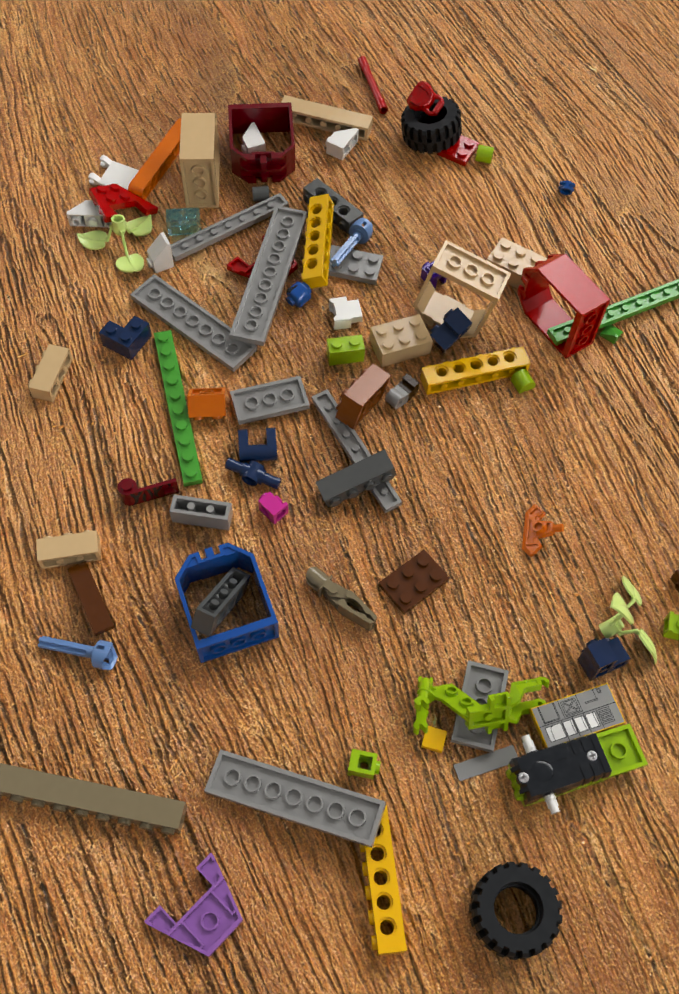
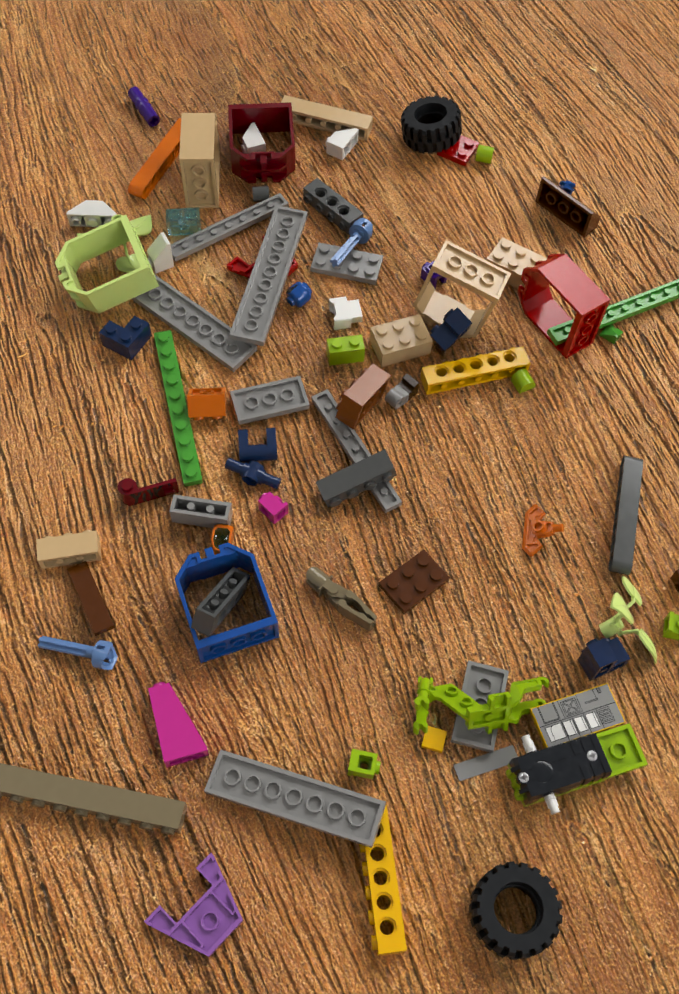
(50, 372): tan brick -> none
(96, 243): none -> yellowish green container
(115, 174): white flag -> none
(116, 197): red wing -> none
(143, 106): none -> dark purple axle
(175, 730): none -> dark pink slope
(220, 535): none -> rock
(318, 241): yellow brick -> none
(380, 102): red piece -> none
(423, 97): red piece -> none
(566, 207): none -> reddish brown slope
(626, 515): none -> dark grey beam

